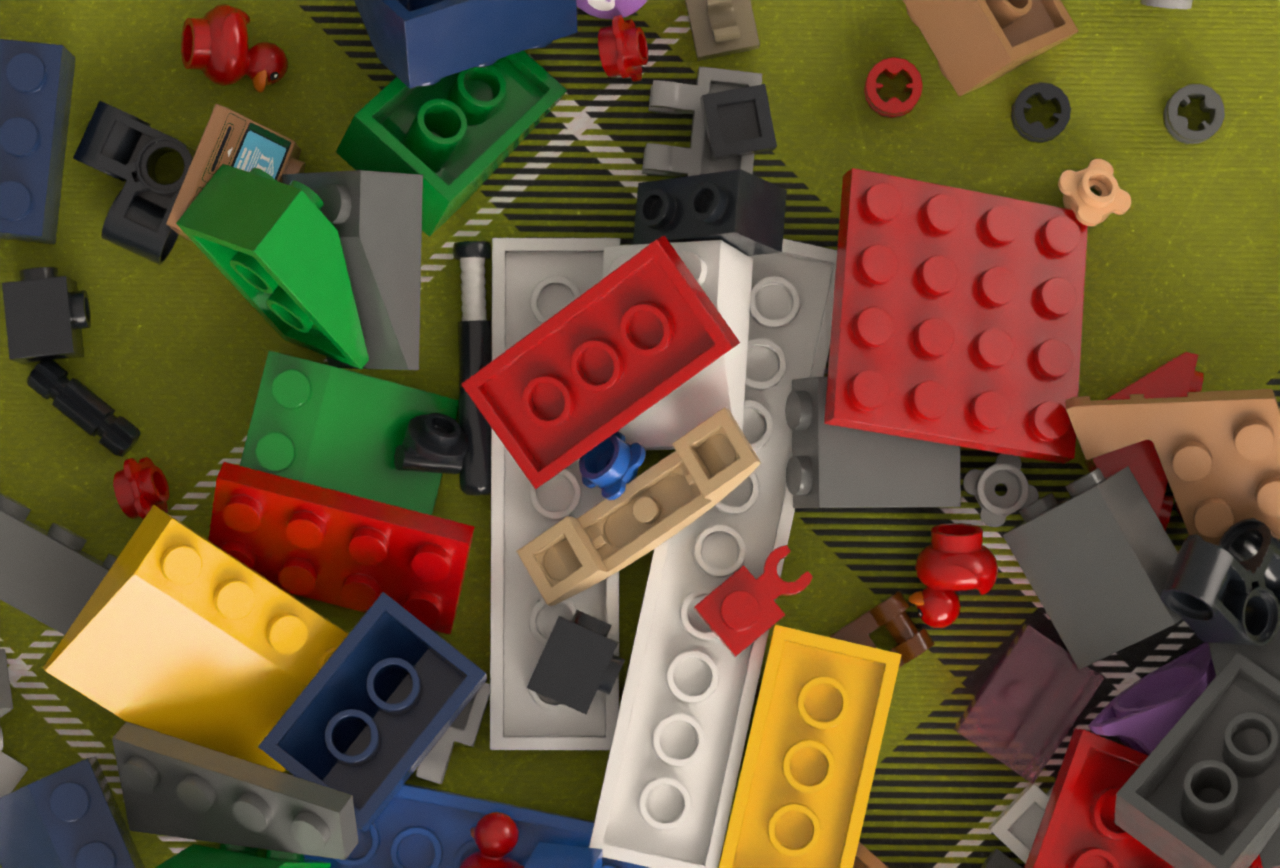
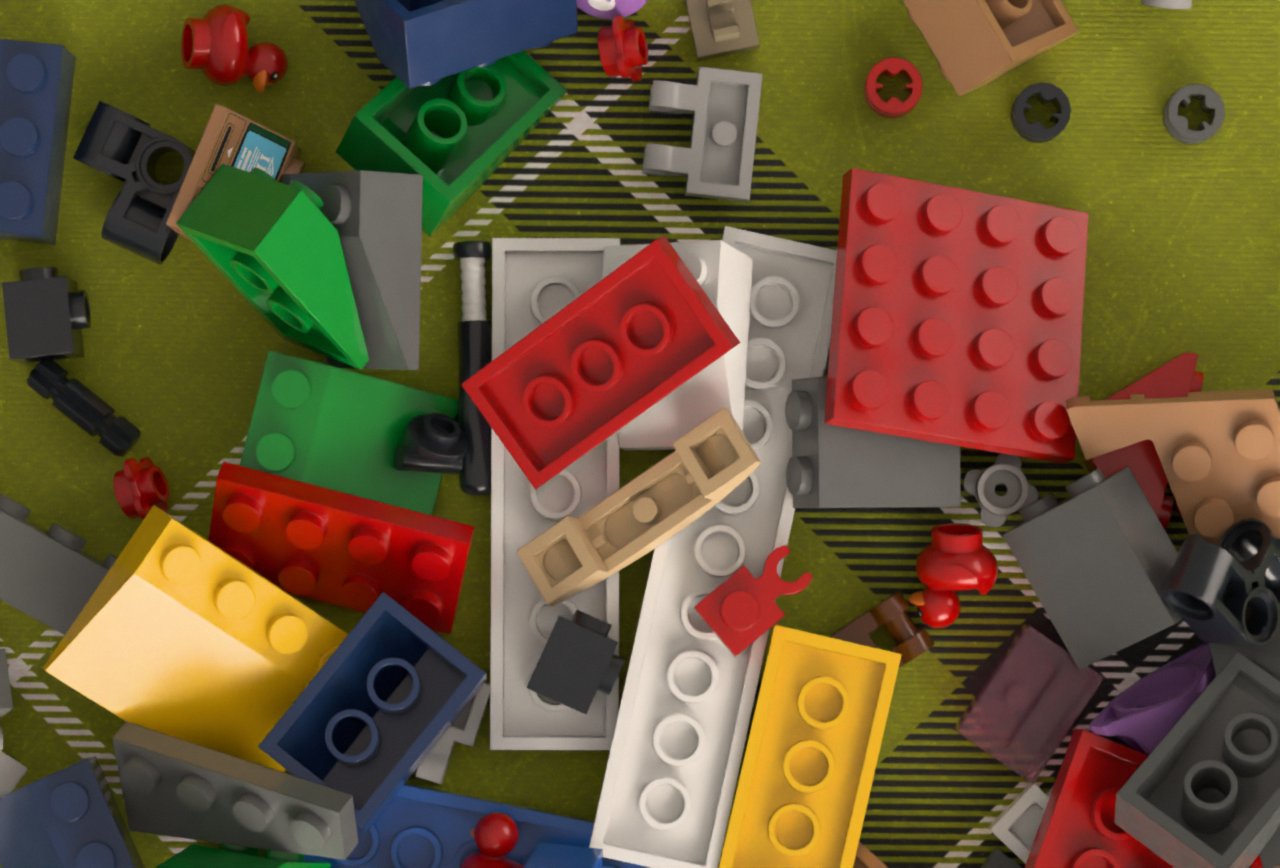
(611, 465): blue plate -> none
(713, 207): black brick -> none
(738, 122): black plate -> none
(1086, 205): light nougat plate -> none

